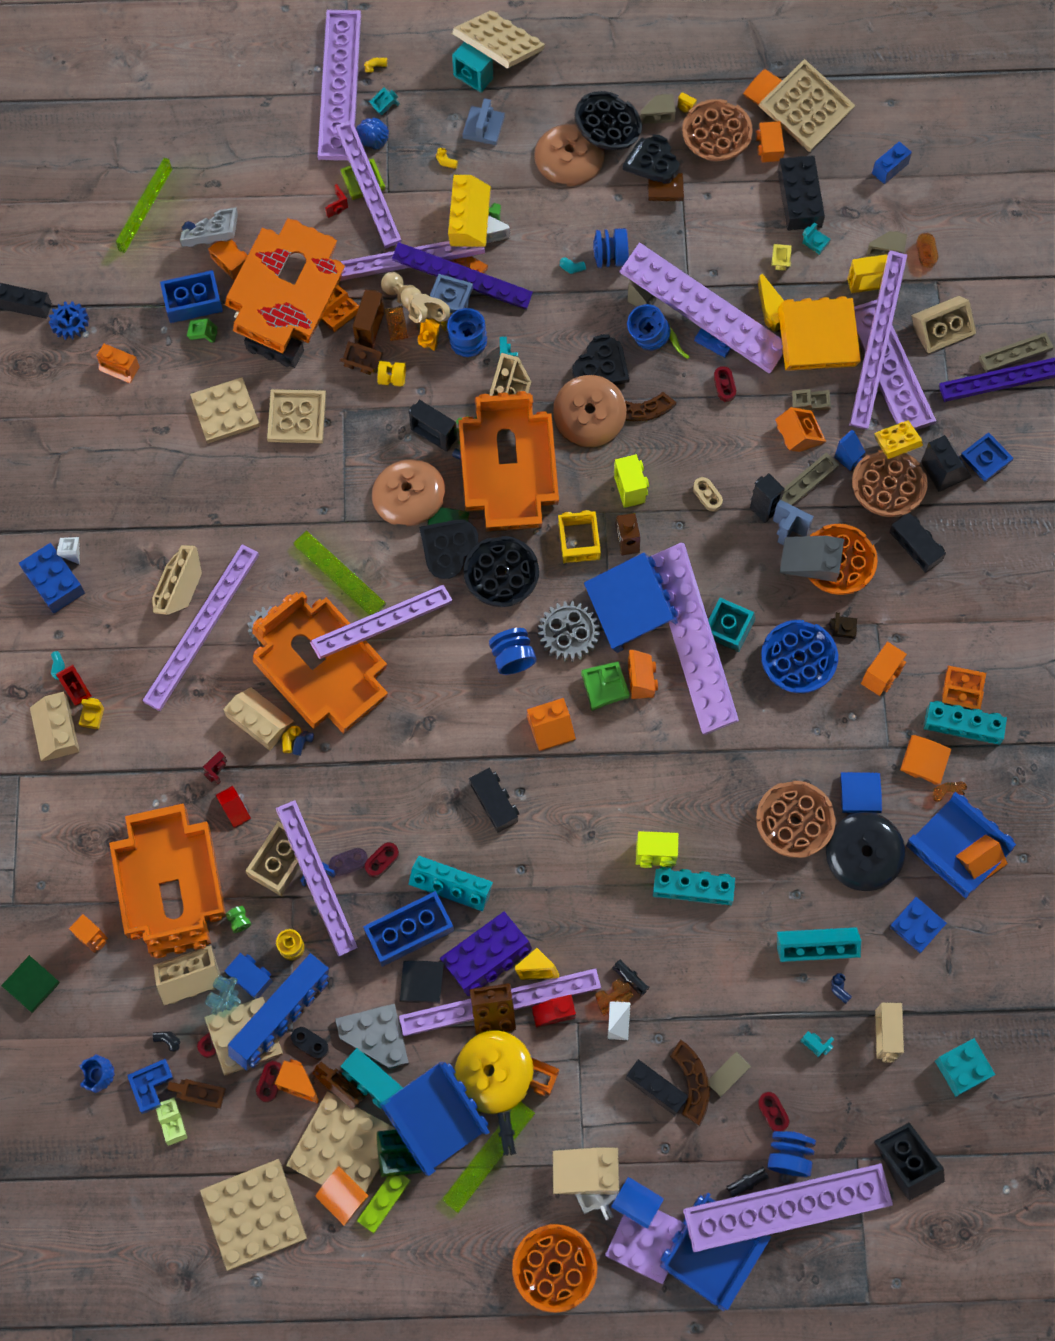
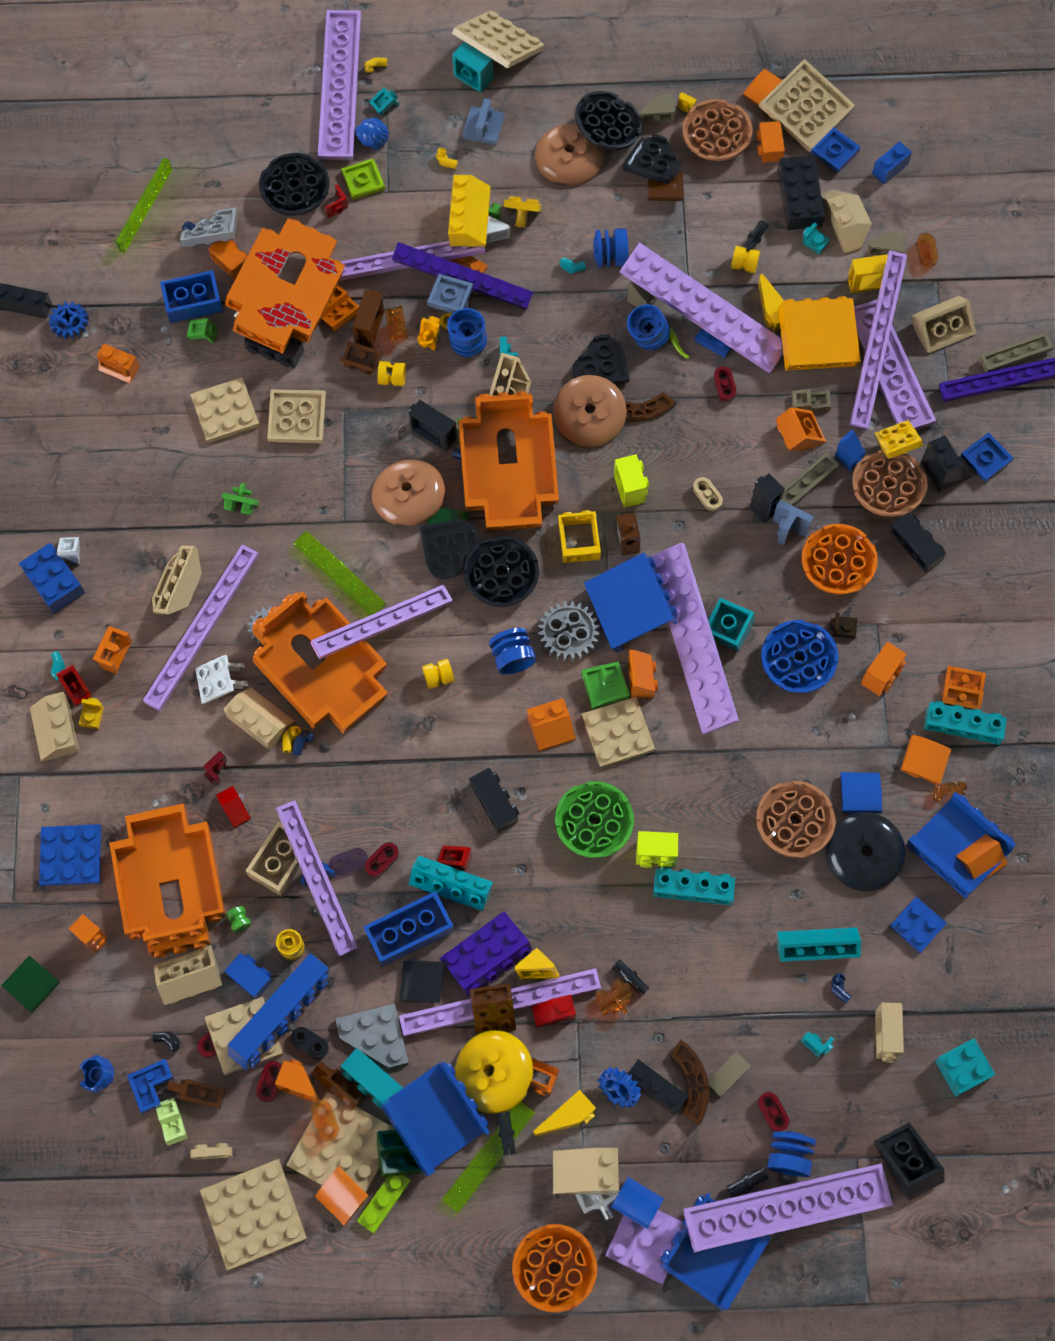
(70, 855): none -> blue plate
(112, 649): none -> orange window
(215, 678): none -> white plate
(220, 1151): none -> tan plate
(225, 998): clear light blue hips -> none
(248, 503): none -> bright green hips
(292, 170): none -> black brick
(324, 1121): none -> clear orange plate
(368, 184): lavender plate -> none
(418, 304): tan piece -> none
(438, 673): none -> yellow wheel
(455, 857): none -> red slope
(522, 208): none -> yellow plate
(570, 1114): none -> yellow slope
(597, 801): none -> bright green brick
(618, 732): none -> tan plate
(618, 1020): white slope -> none
(619, 1087): none -> blue gear
(745, 259): none -> yellow wheel
(755, 237): none -> black pin
(781, 256): light yellow bracket -> none
(812, 557): dark grey slope -> none
(835, 149): none -> blue plate
(847, 219): none -> tan wedge

